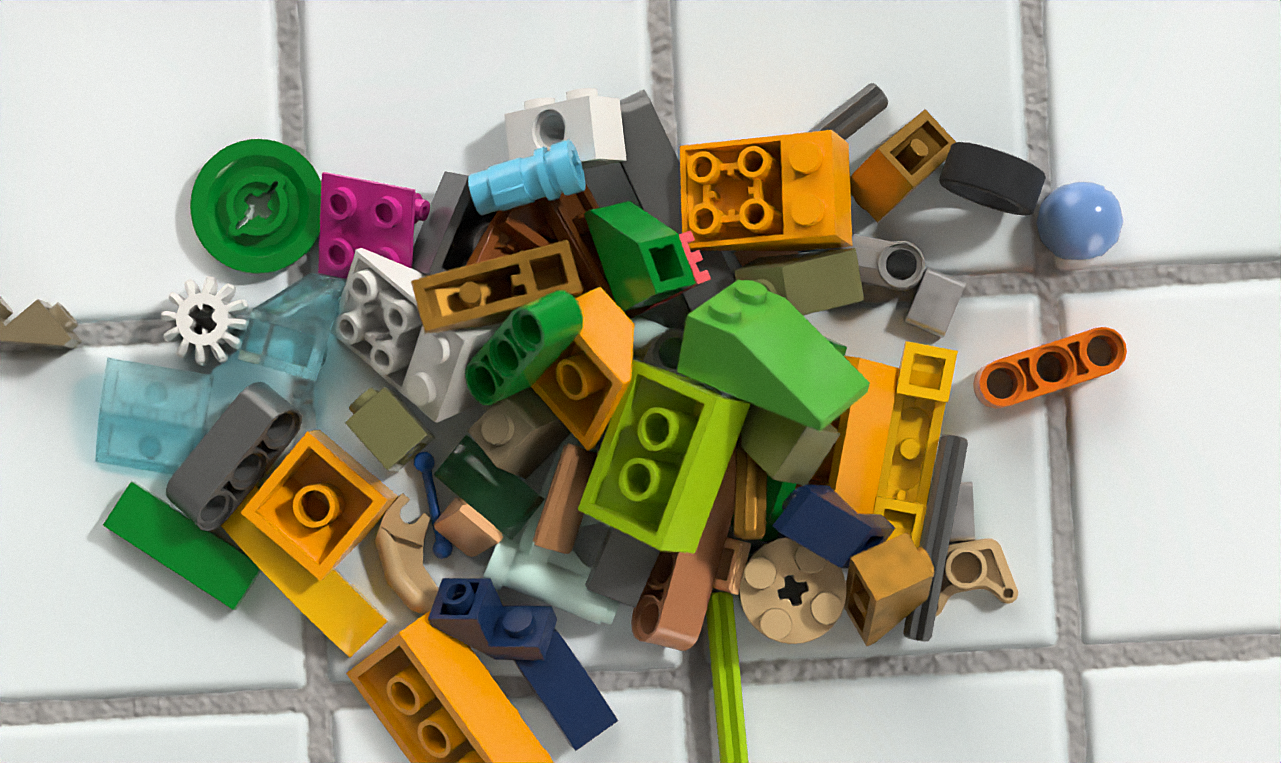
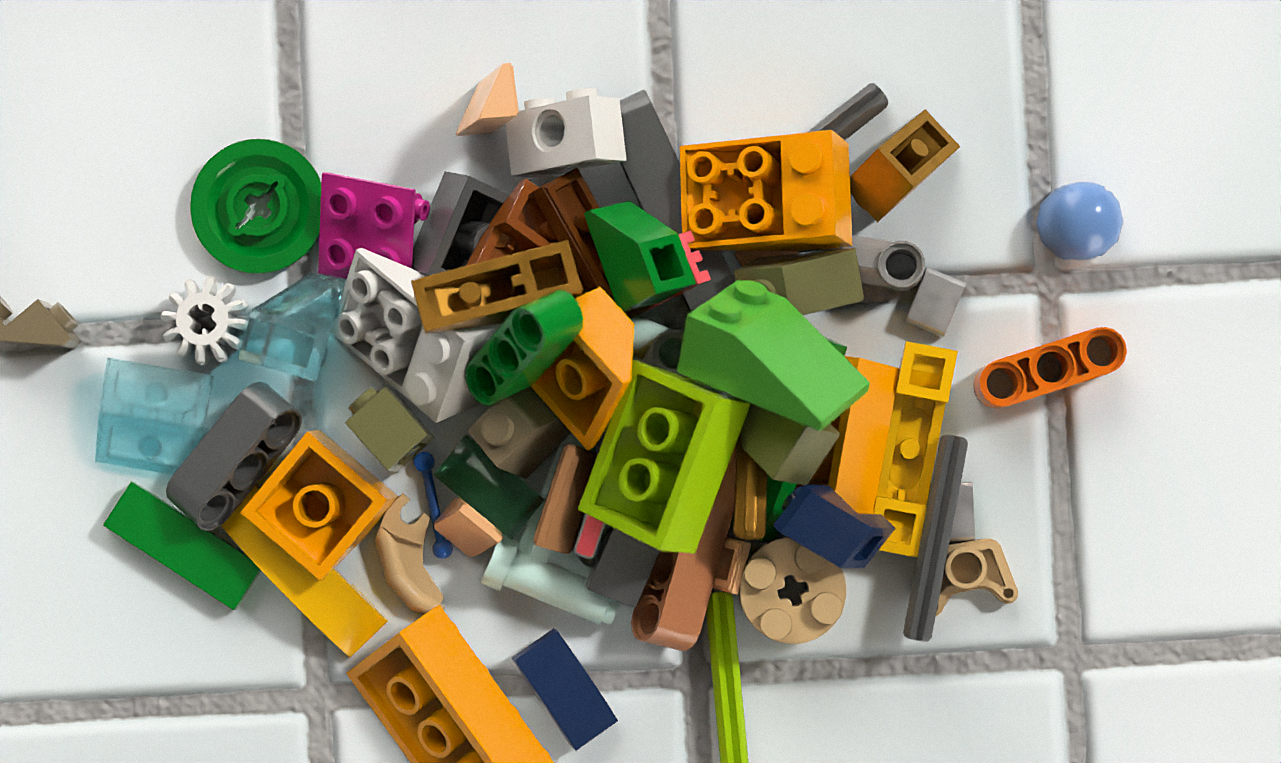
(475, 615): dark blue slope -> none
(491, 103): none -> light nougat slope
(528, 179): medium azure axle -> none
(588, 537): none -> coral piece
(886, 586): pearl gold slope -> none
(992, 178): black tyre -> none

